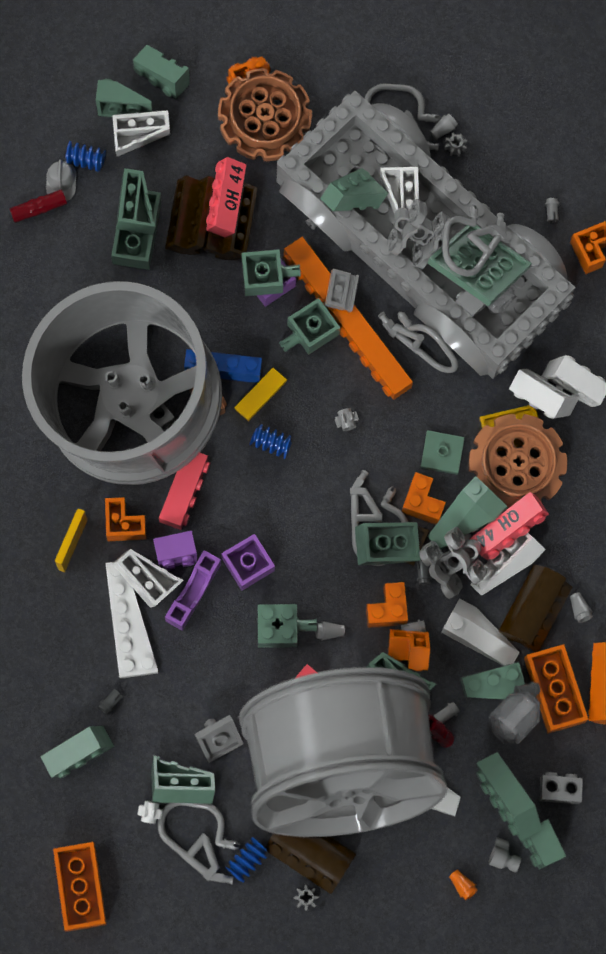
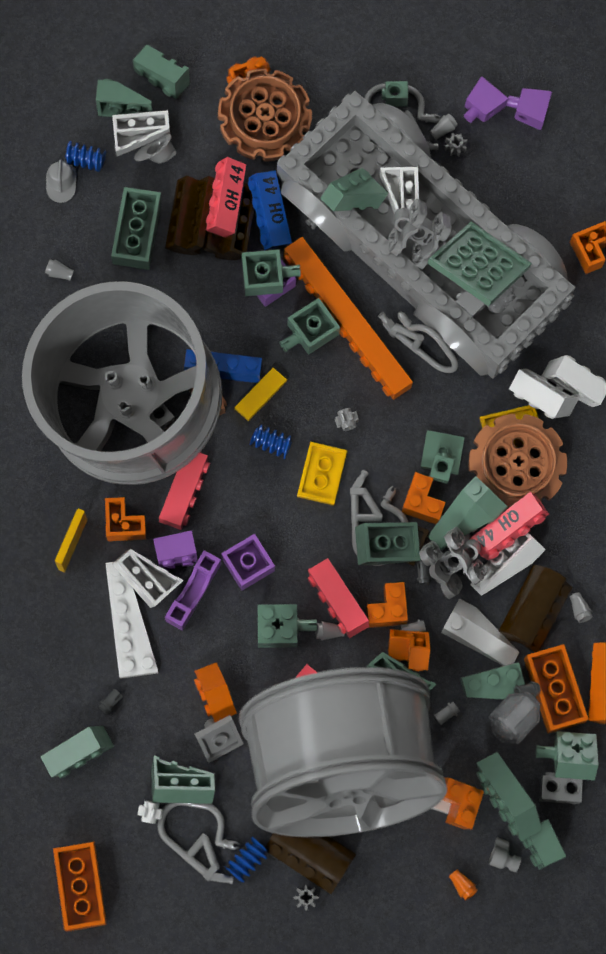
(37, 206): dark red axle -> none
(58, 270): none -> light grey cone
(134, 205): sand green wedge -> none
(157, 151): none -> light grey piece
(214, 690): none -> orange brick
(269, 210): none -> blue brick
(322, 473): none -> yellow tile
(338, 598): none -> coral brick
(341, 290): light grey plate -> none
(399, 87): none -> sand green brick
(440, 733): dark red axle -> none
(441, 476): none -> sand green brick
(464, 803): none -> orange brick
(484, 101): none -> medium lavender torso
(497, 231): light grey piece -> none
(530, 106): none -> medium lavender torso
(552, 209): light grey pin -> none
(573, 755): none -> sand green brick

